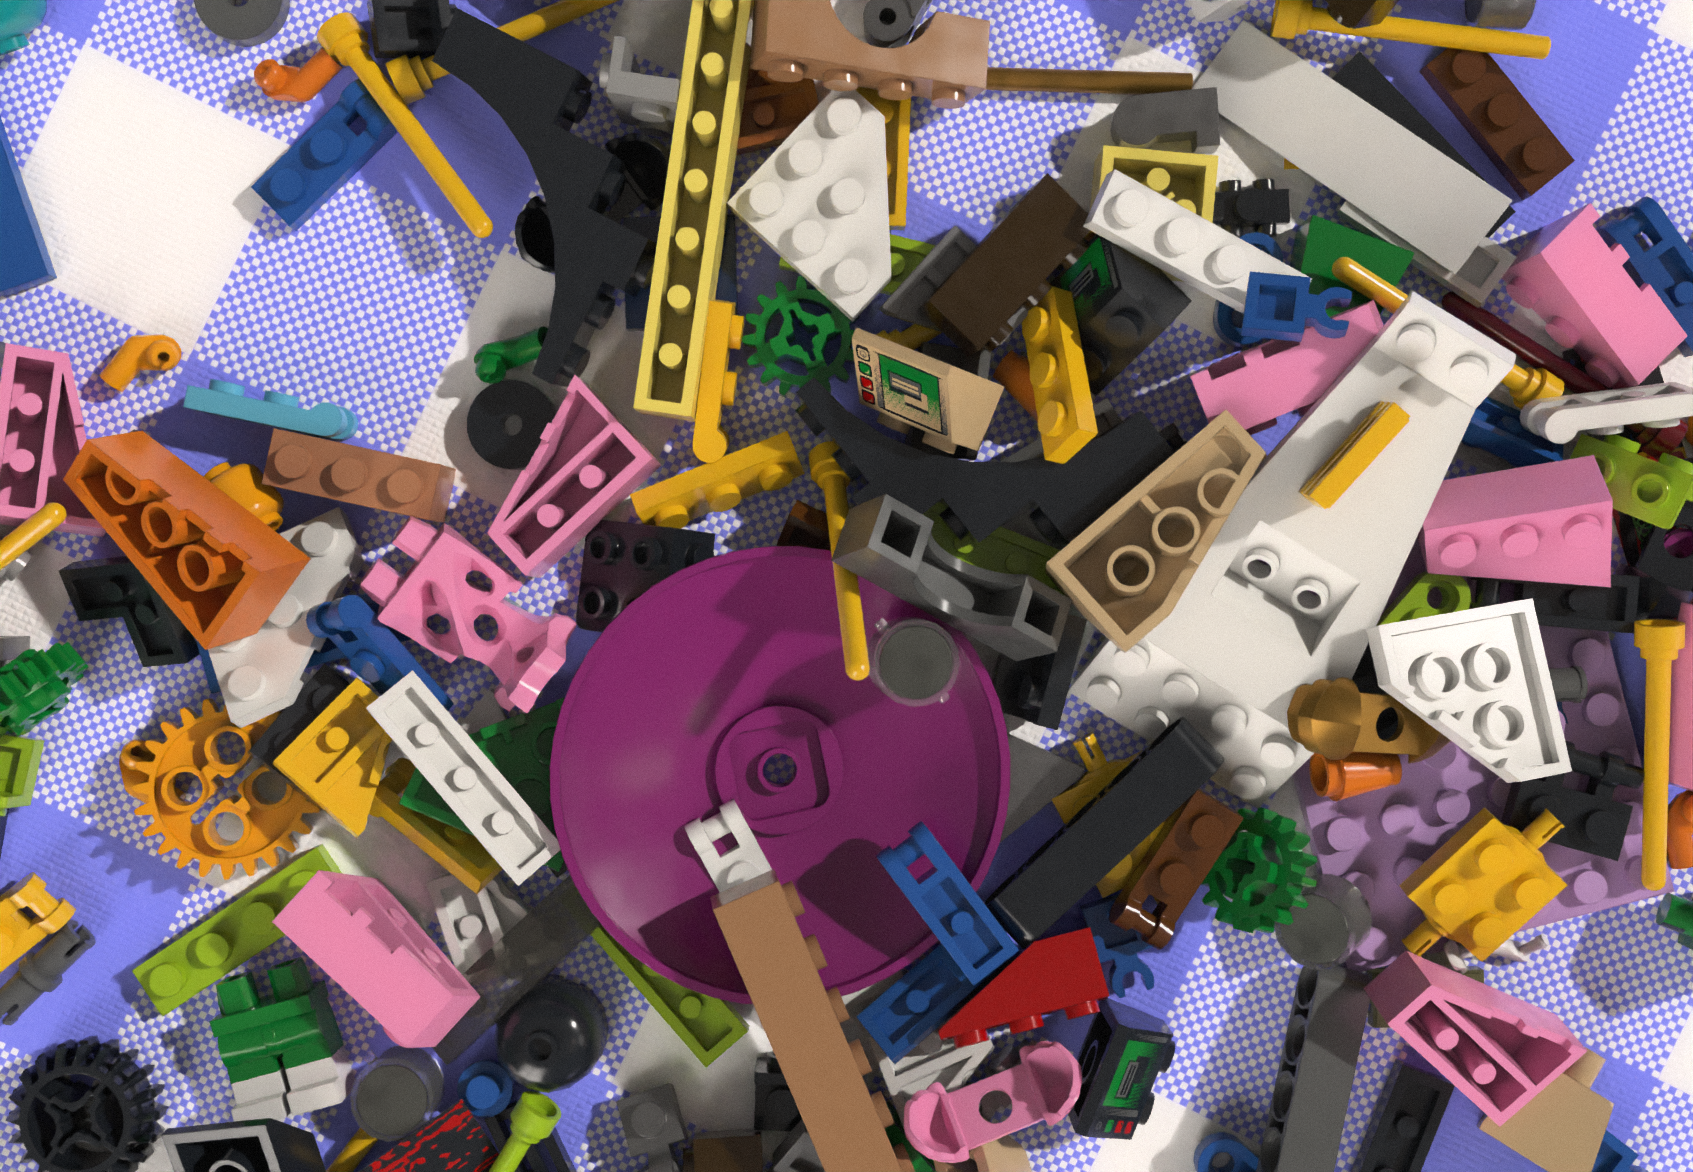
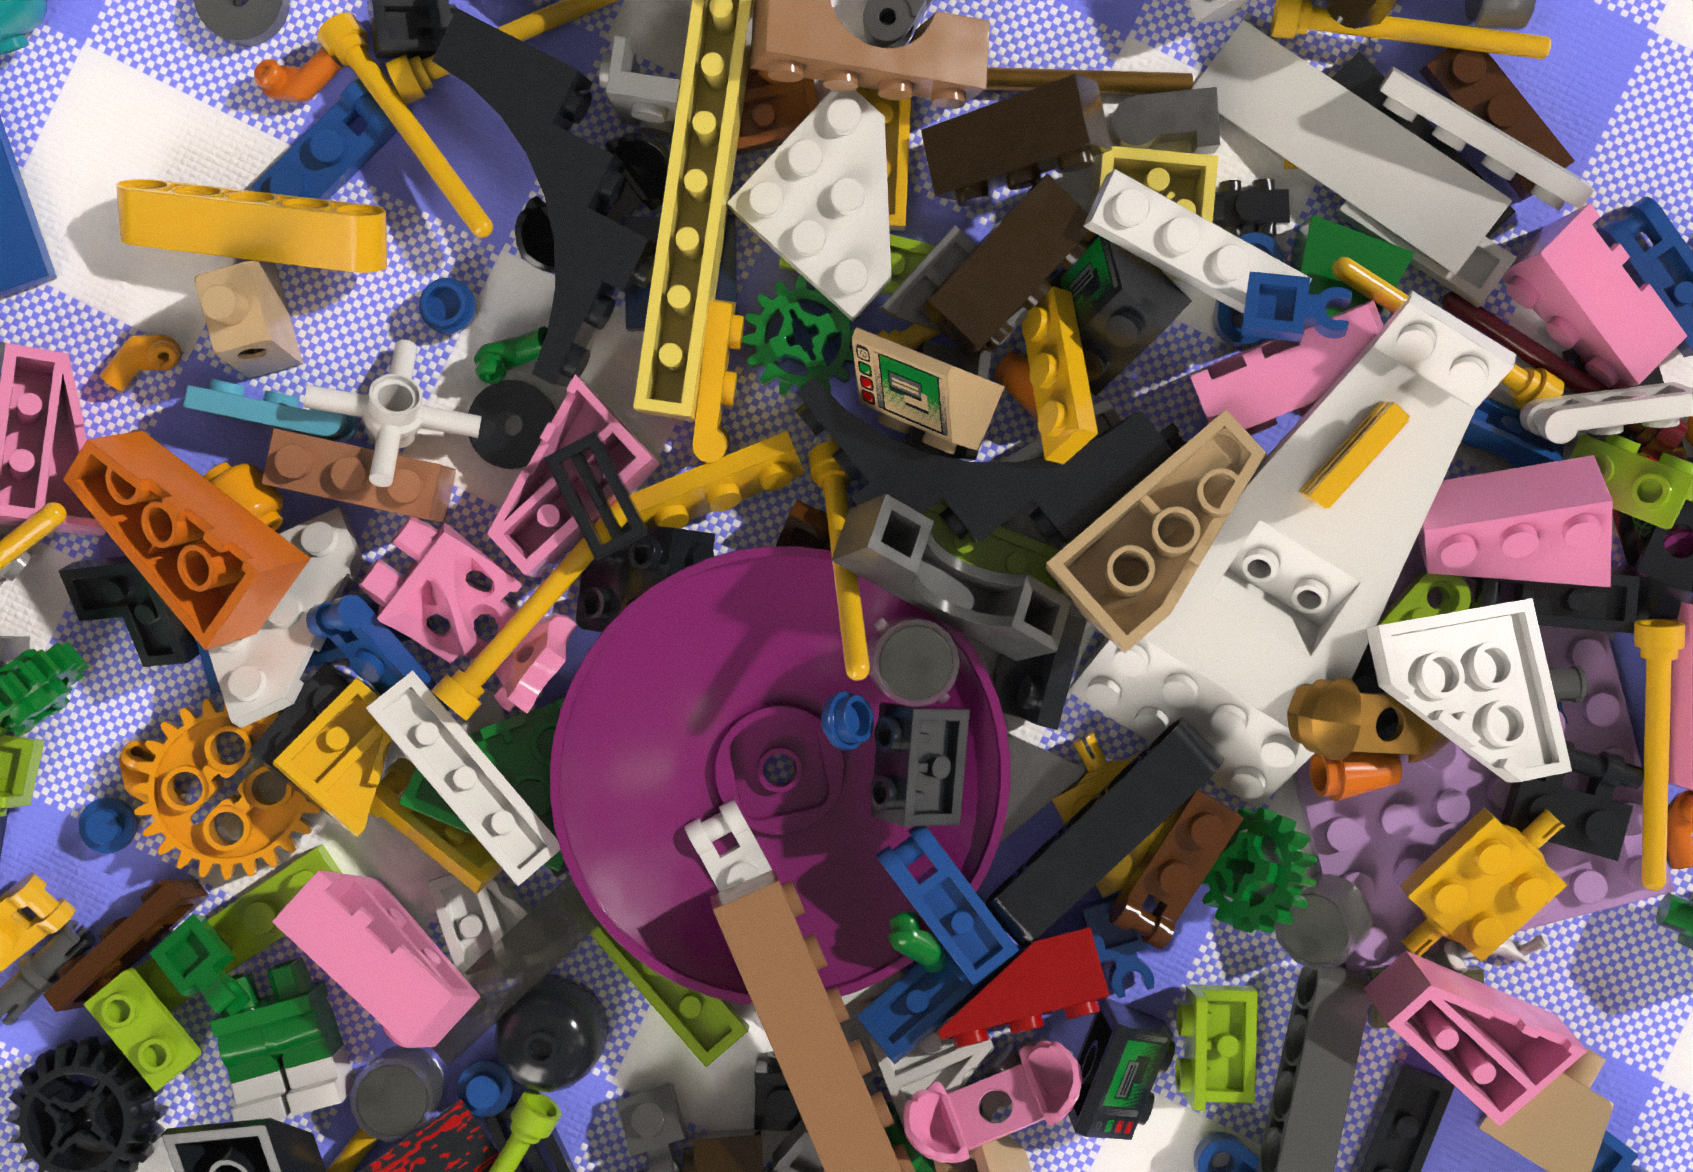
(107, 825): none -> blue plate
(125, 942): none -> reddish brown plate
(143, 1029): none -> lime bracket
(195, 962): none -> green plate
(248, 312): none -> tan torso
(252, 225): none -> yellow beam
(392, 412): none -> white bar
(447, 306): none -> blue plate
(464, 688): none -> yellow piece
(620, 539): none -> black tile
(847, 720): none -> blue plate
(916, 944): none -> green arm
(919, 764): none -> black bracket
(1017, 140): none -> dark brown brick
(1218, 1044): none -> lime bracket
(1504, 153): none -> white plate

